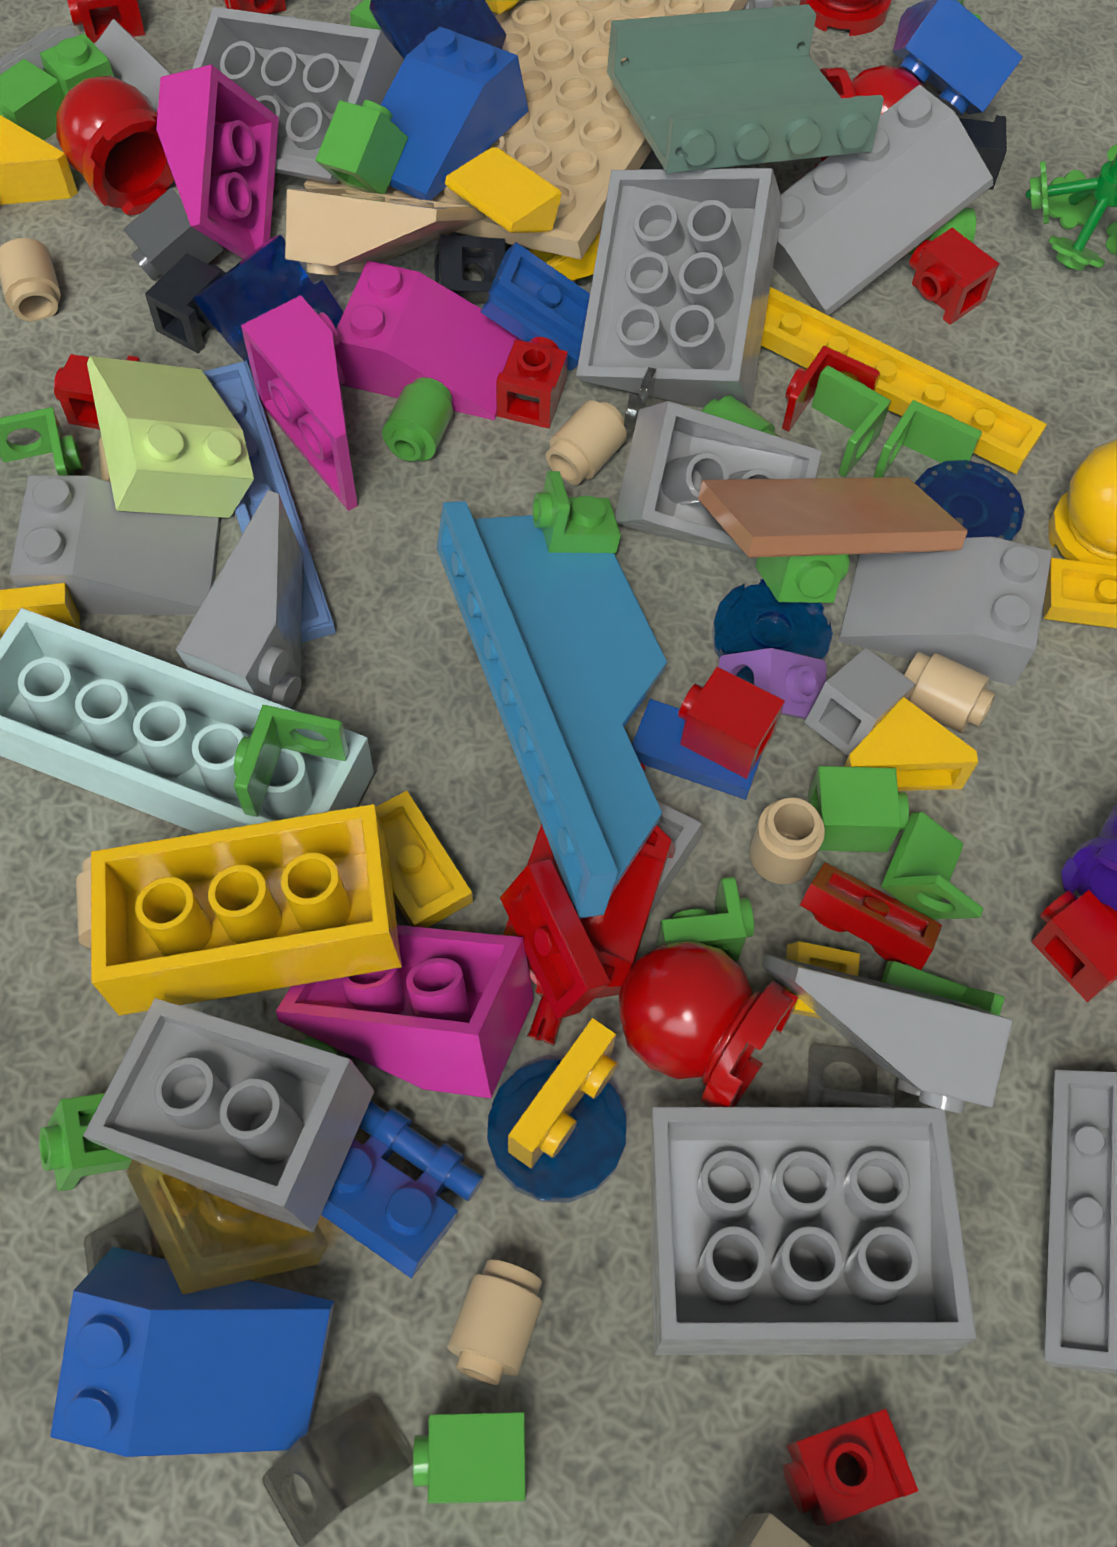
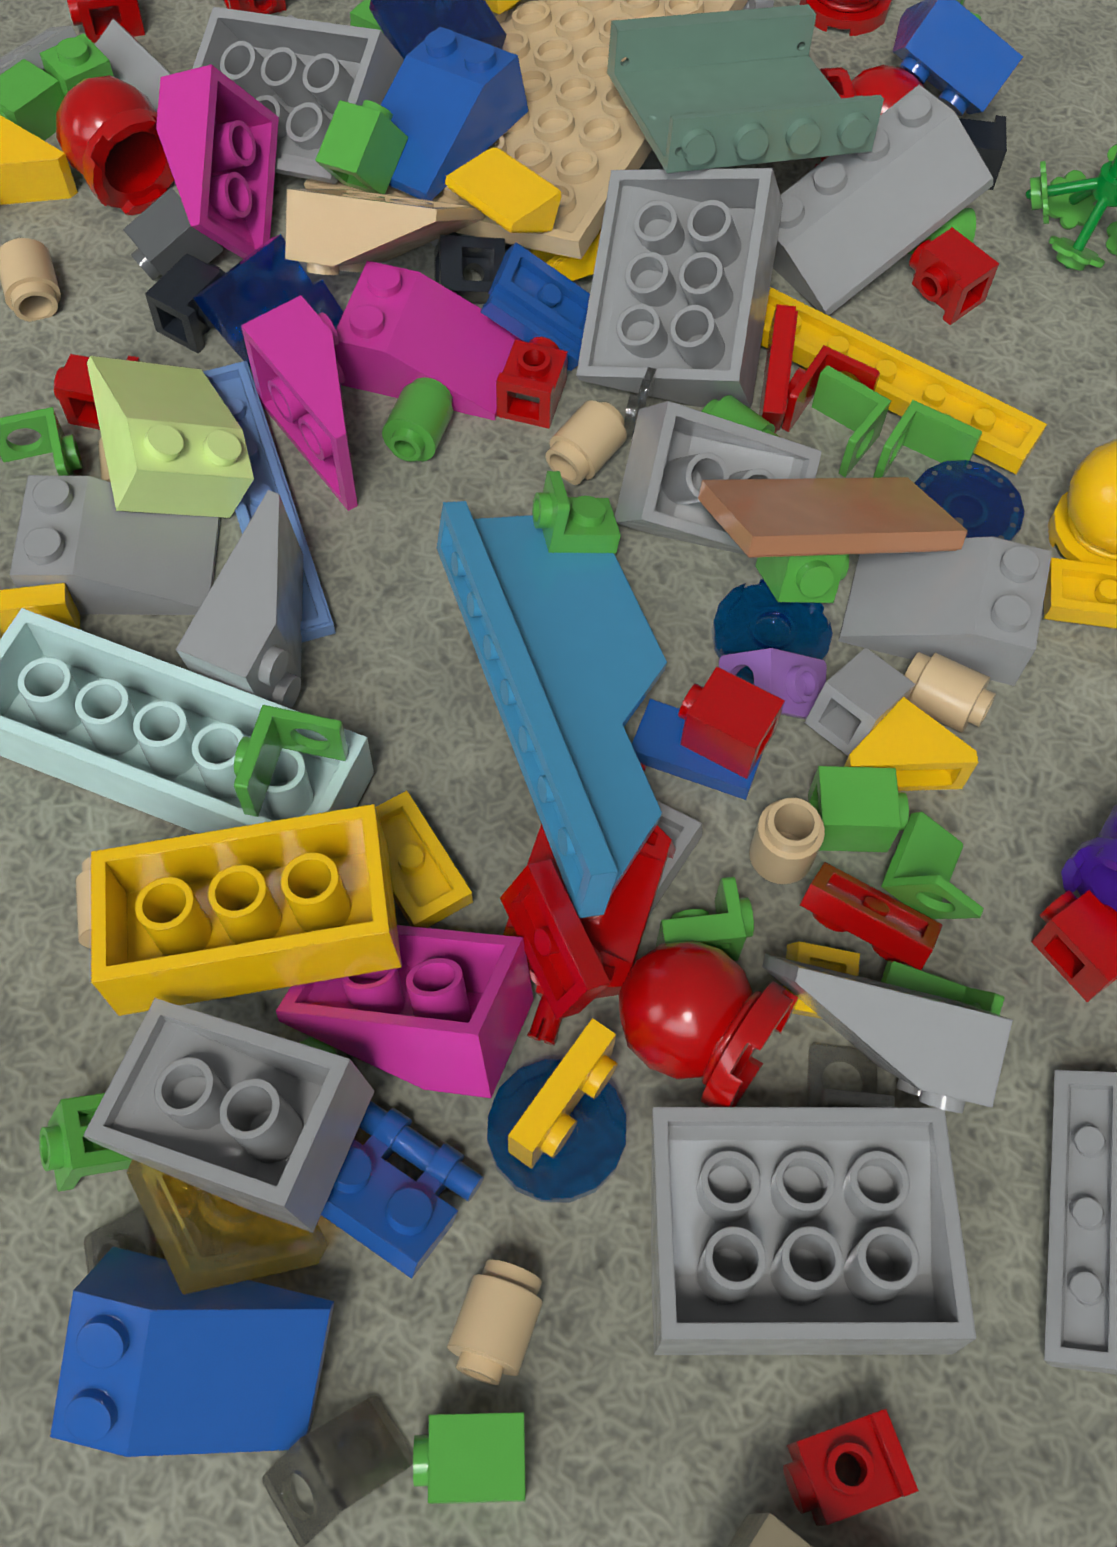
(778, 364): none -> red tile

